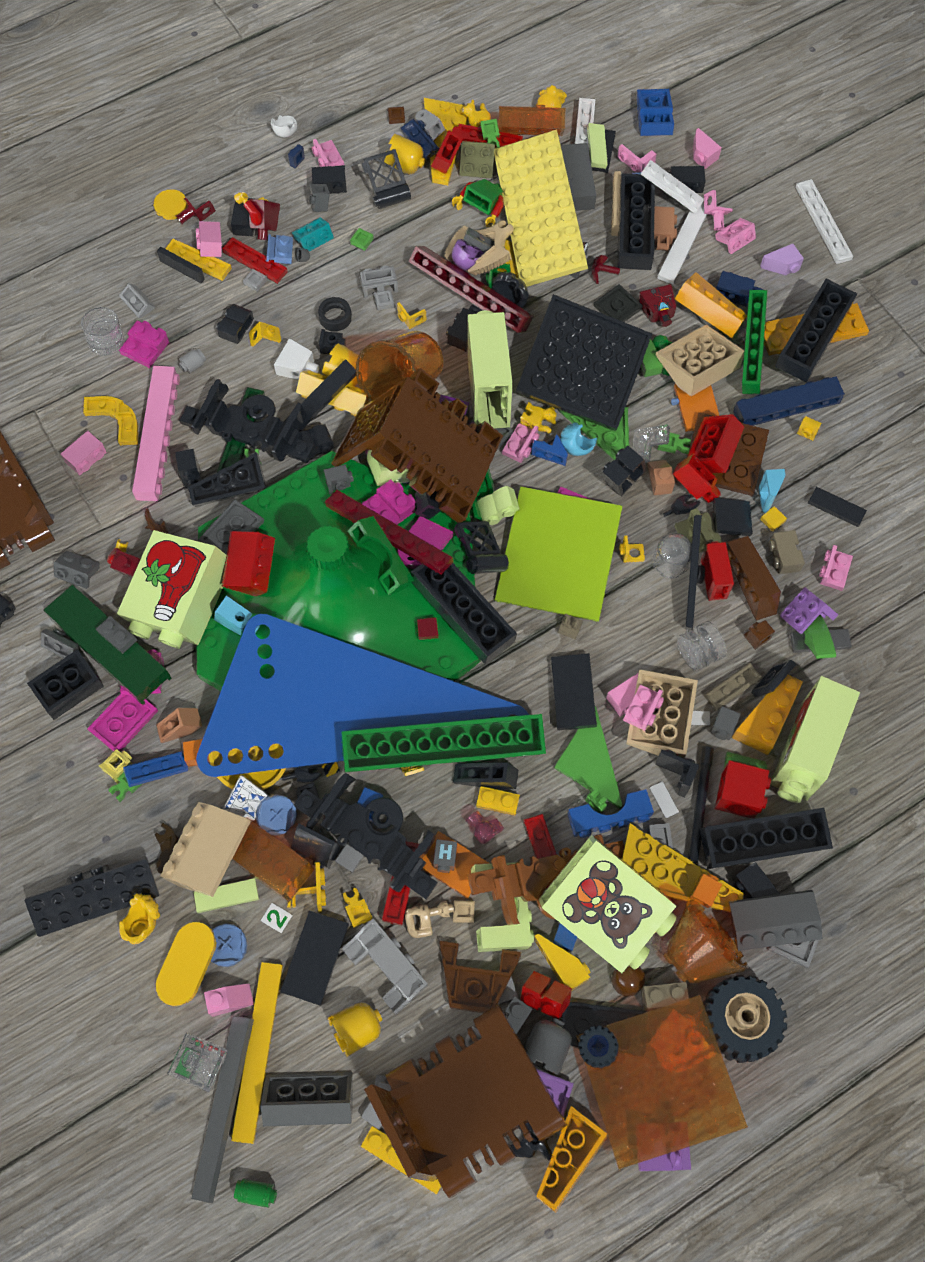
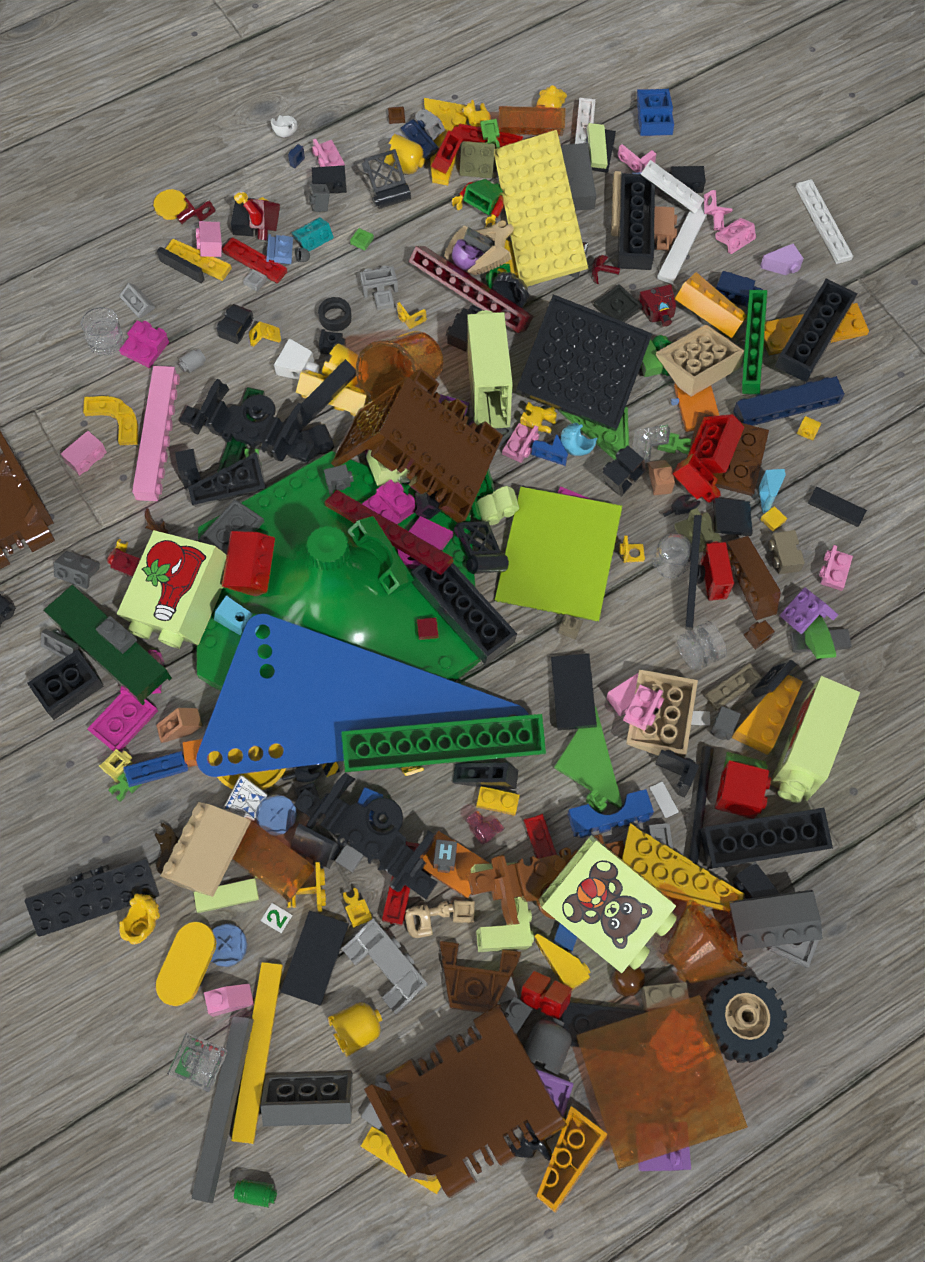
(600, 1055): black wheel -> none
(705, 149): bright pink slope -> none
(706, 890): orange brick -> none

